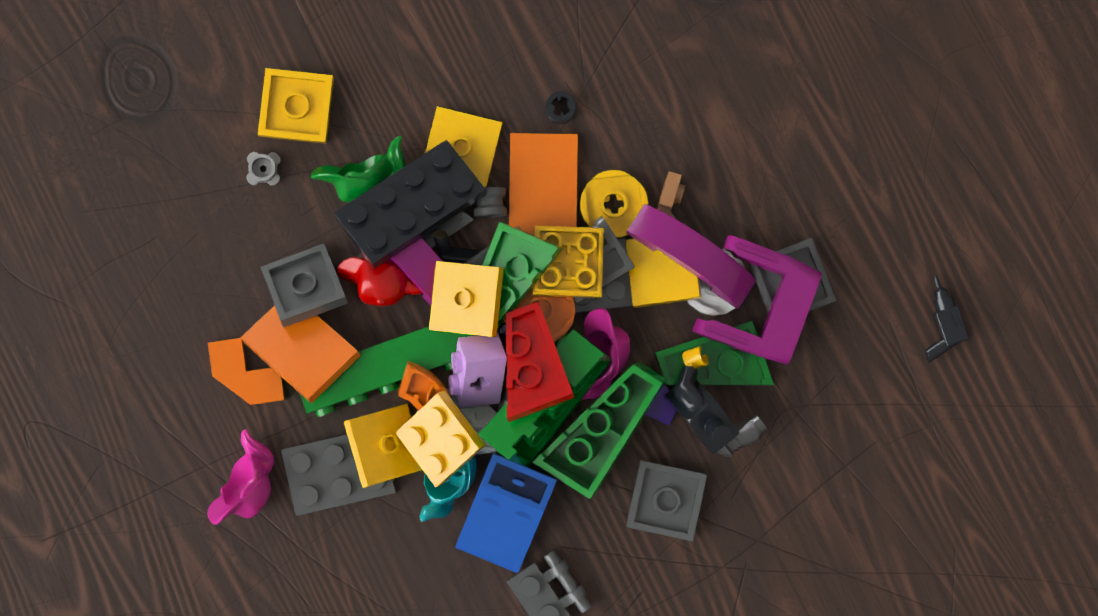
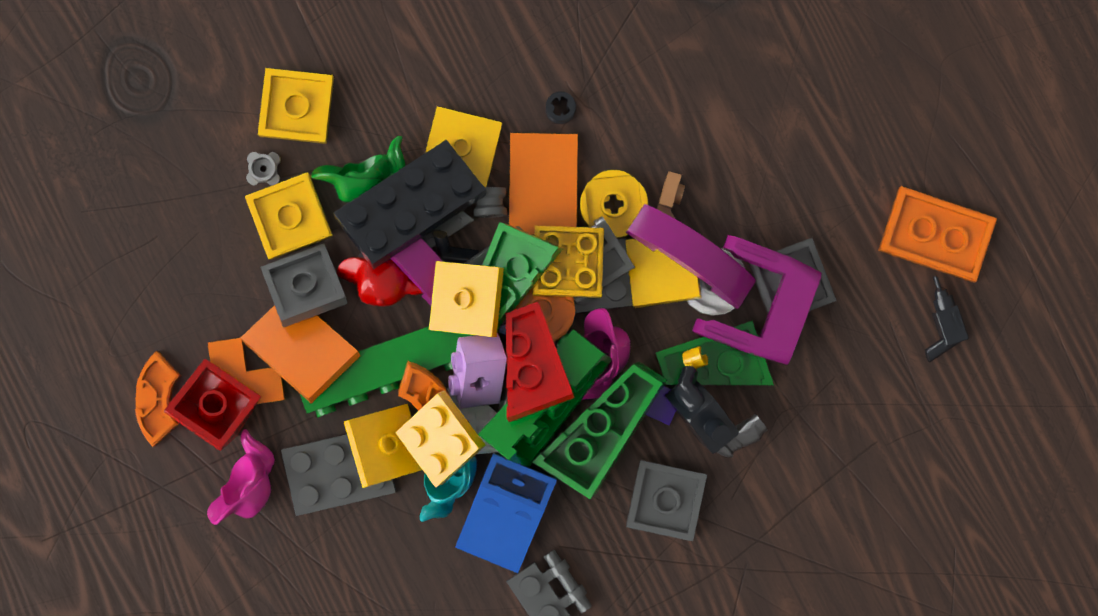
(153, 396): none -> orange tile
(213, 405): none -> red slope
(288, 216): none -> yellow plate
(937, 234): none -> orange tile

